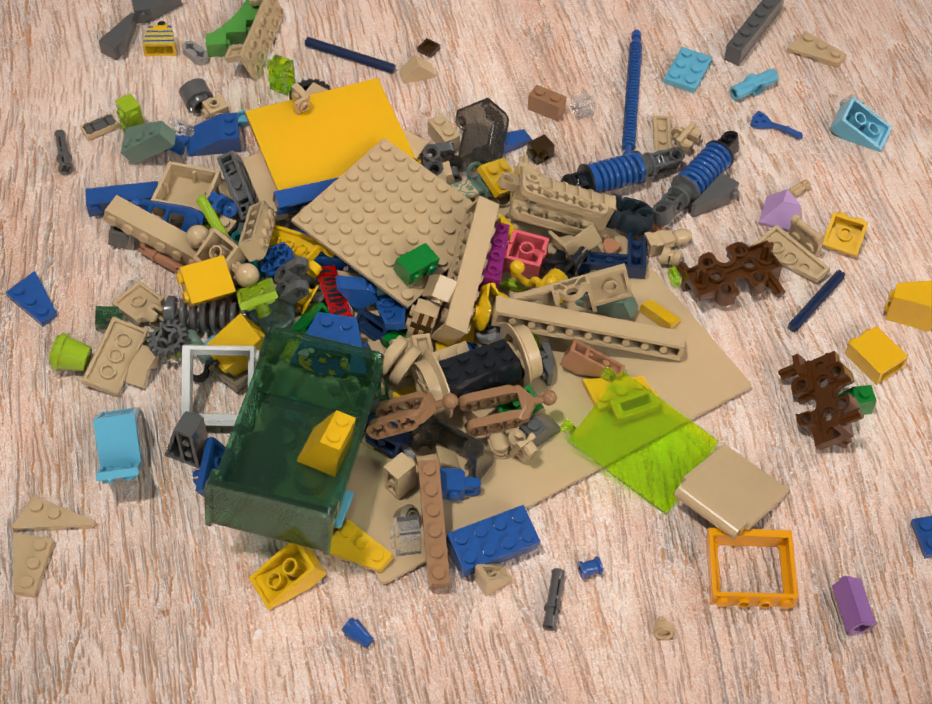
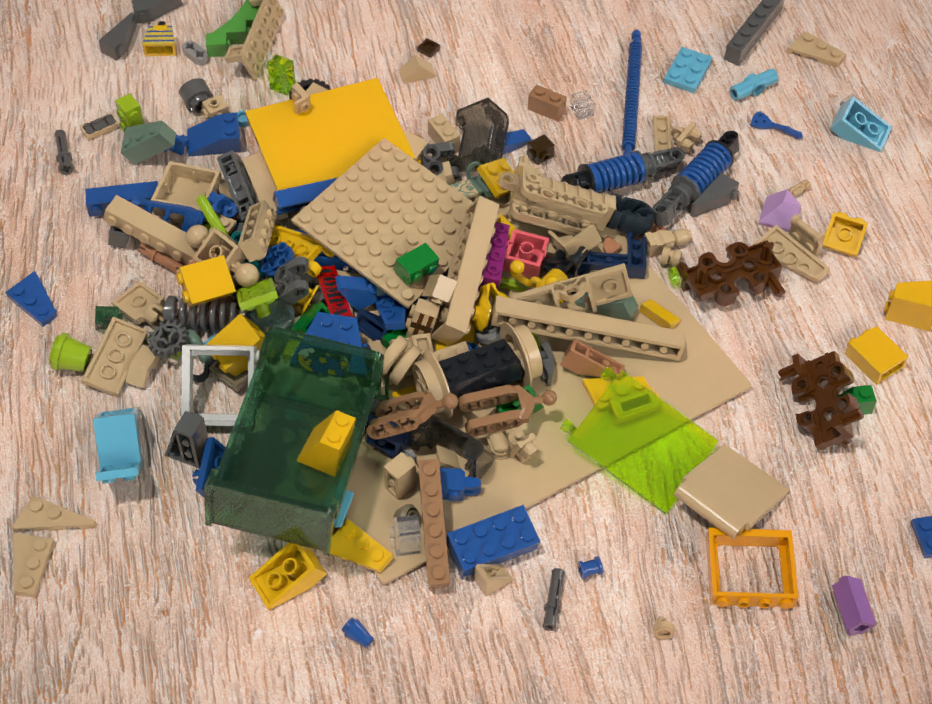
(181, 126): clear plate -> none
(350, 55): dark blue axle -> none
(542, 427): dark grey slope -> none
(816, 301): dark blue axle -> none

